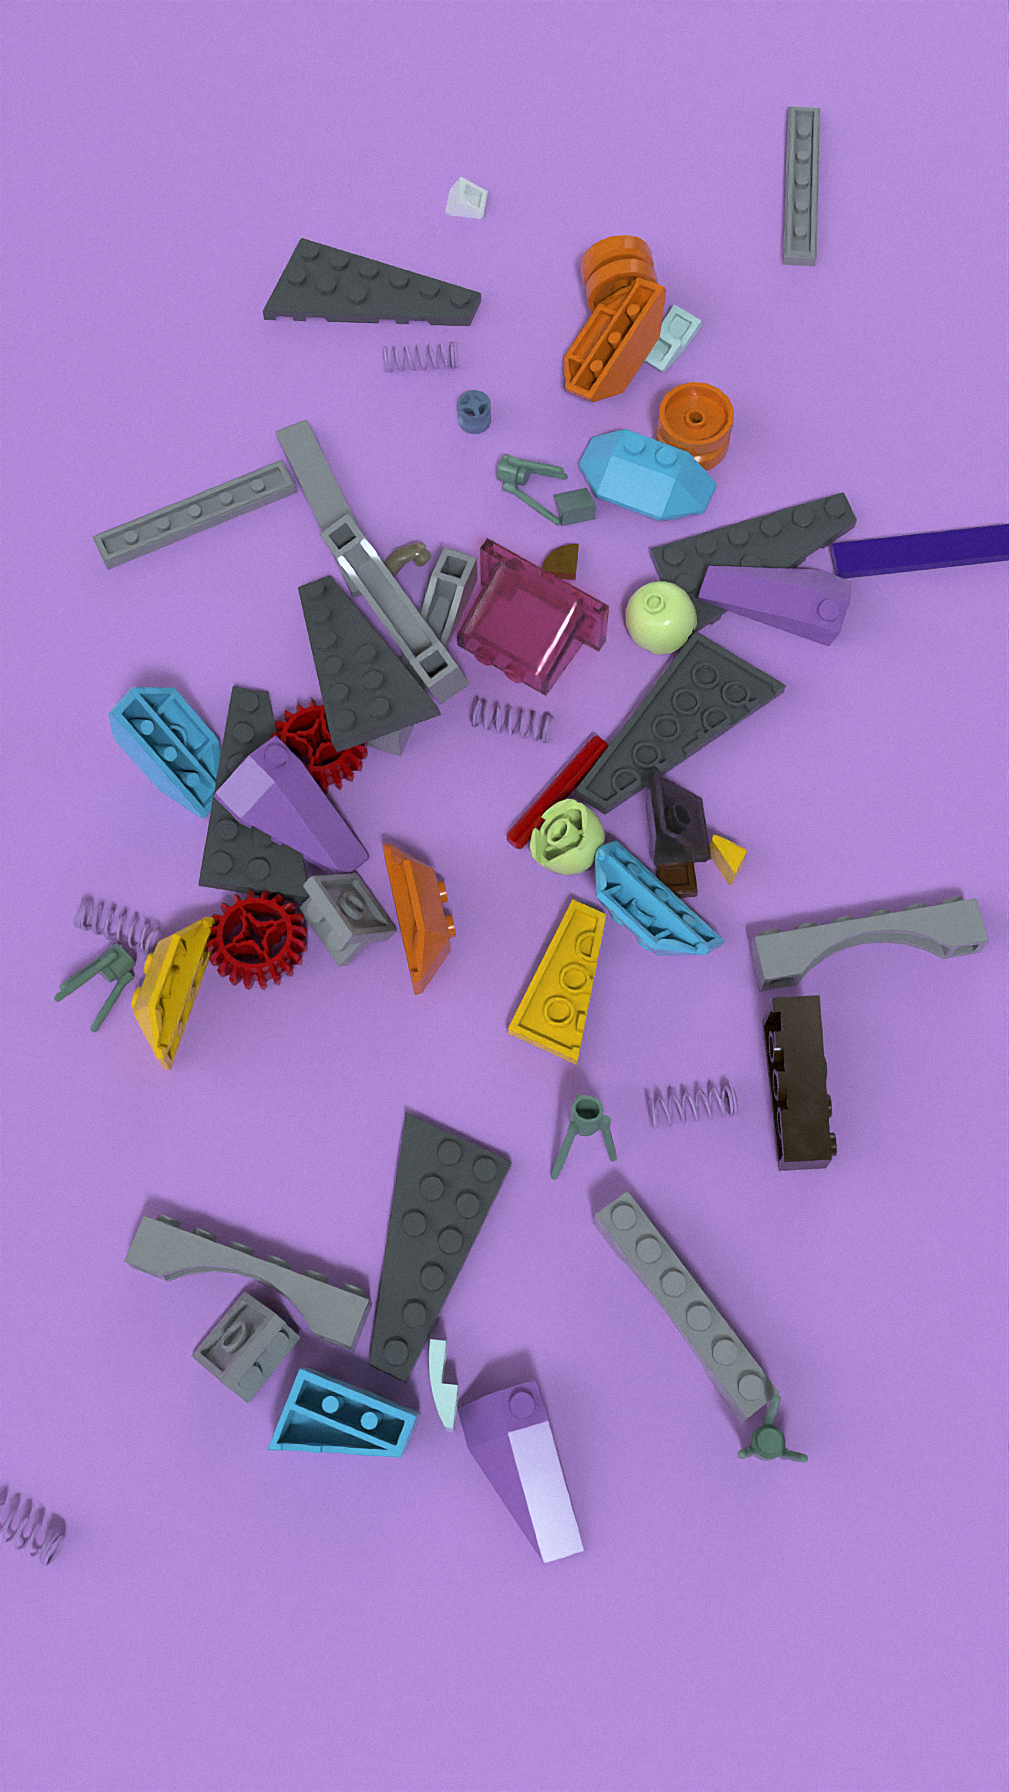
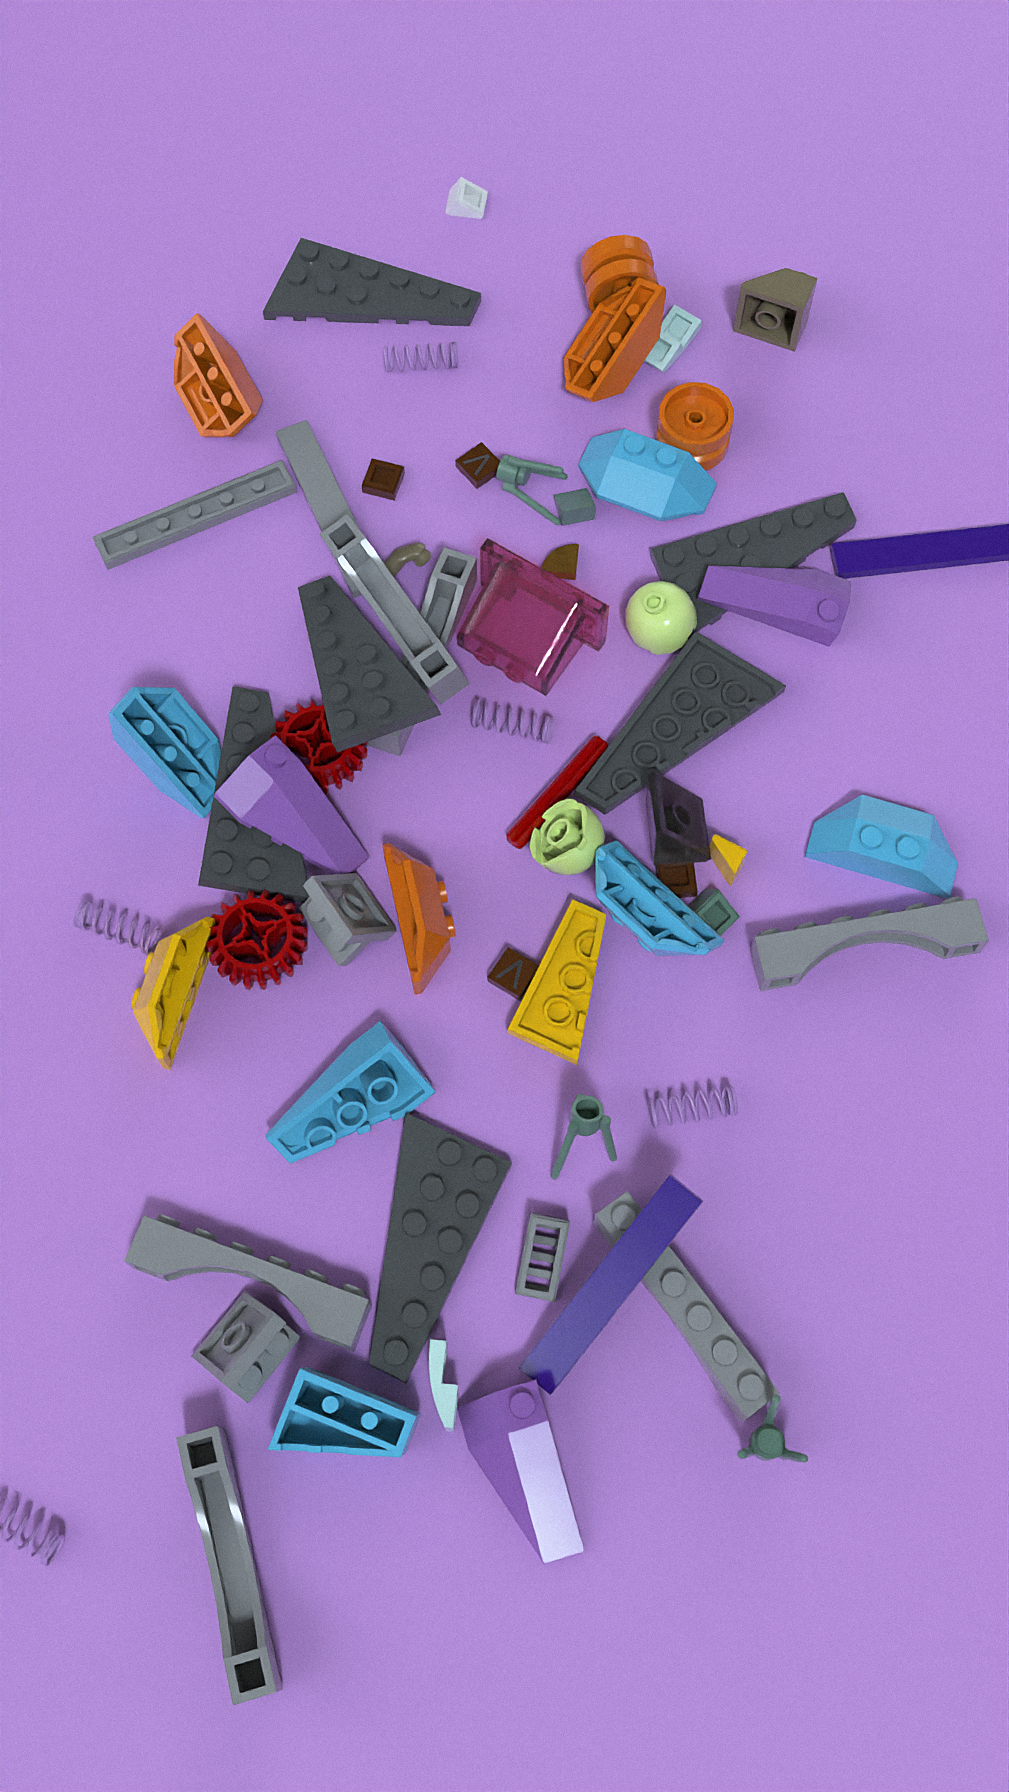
(111, 965): sand green plant -> none
(213, 381): none -> orange wedge
(235, 1582): none -> light grey arch
(359, 1089): none -> medium azure wedge
(383, 479): none -> reddish brown tile
(478, 465): none -> reddish brown tile
(480, 405): sand blue wheel -> none
(513, 973): none -> reddish brown tile
(537, 1291): none -> light grey slope
(611, 1284): none -> dark purple tile
(714, 910): none -> sand green slope
(775, 307): none -> dark tan slope
(798, 1083): dark brown wedge -> none
(801, 186): light grey tile -> none
(886, 844): none -> medium azure wedge

